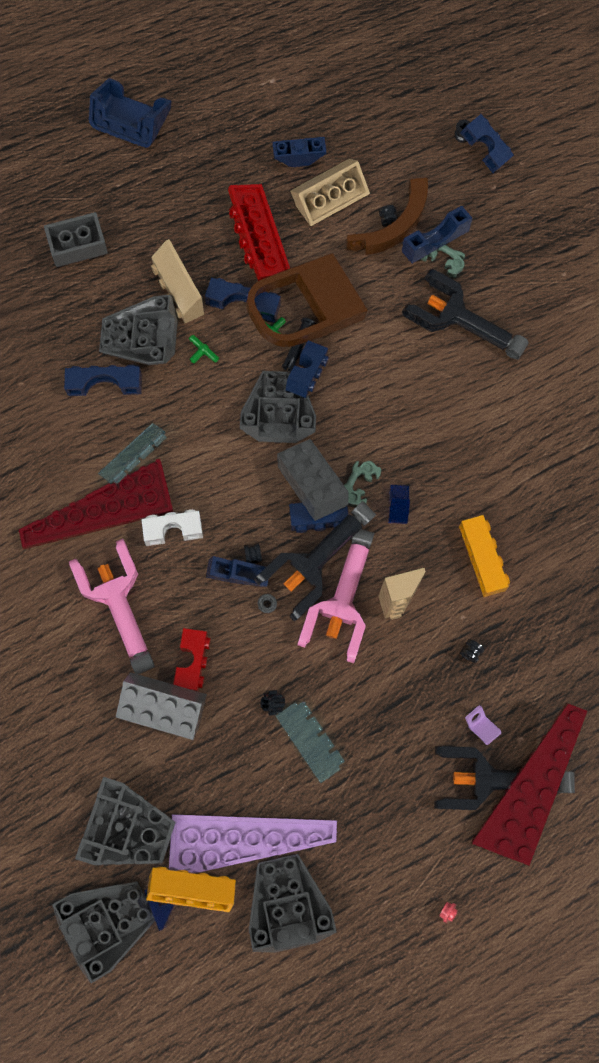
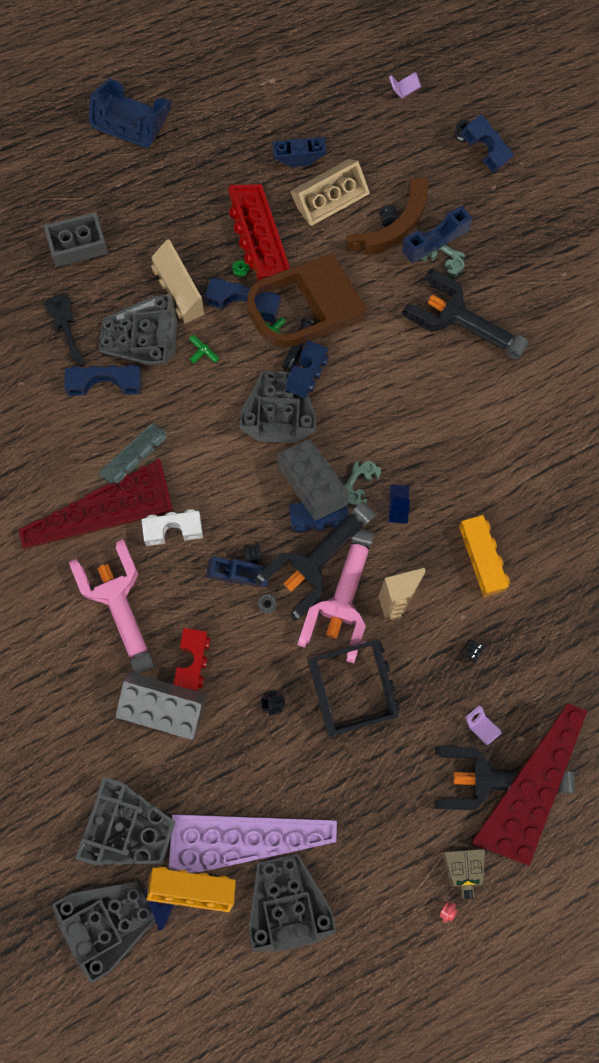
(60, 309): none -> black piece
(240, 272): none -> green plate
(312, 748): clear light blue windscreen -> none
(387, 686): none -> black window
(406, 85): none -> lavender bracket
(465, 870): none -> dark tan torso

